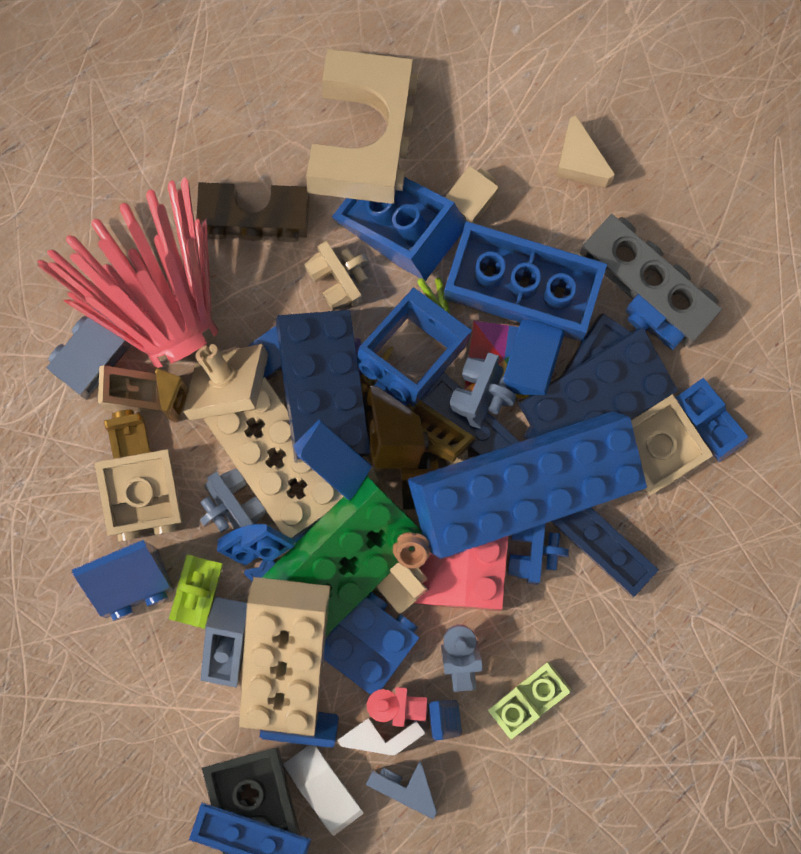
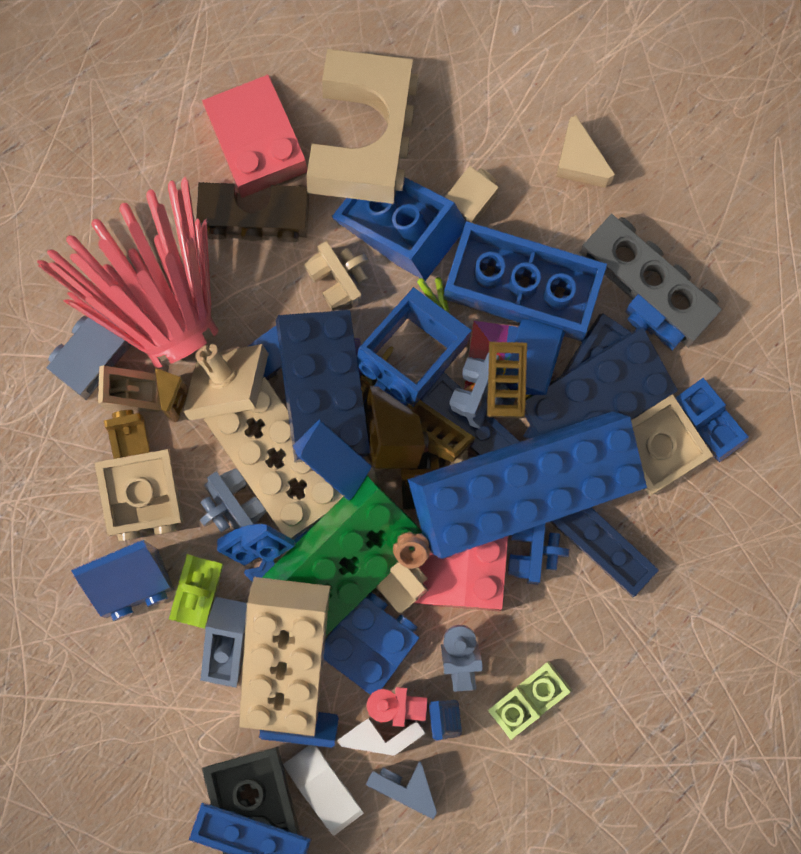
(255, 136): none -> coral slope
(507, 411): none -> pearl gold slope

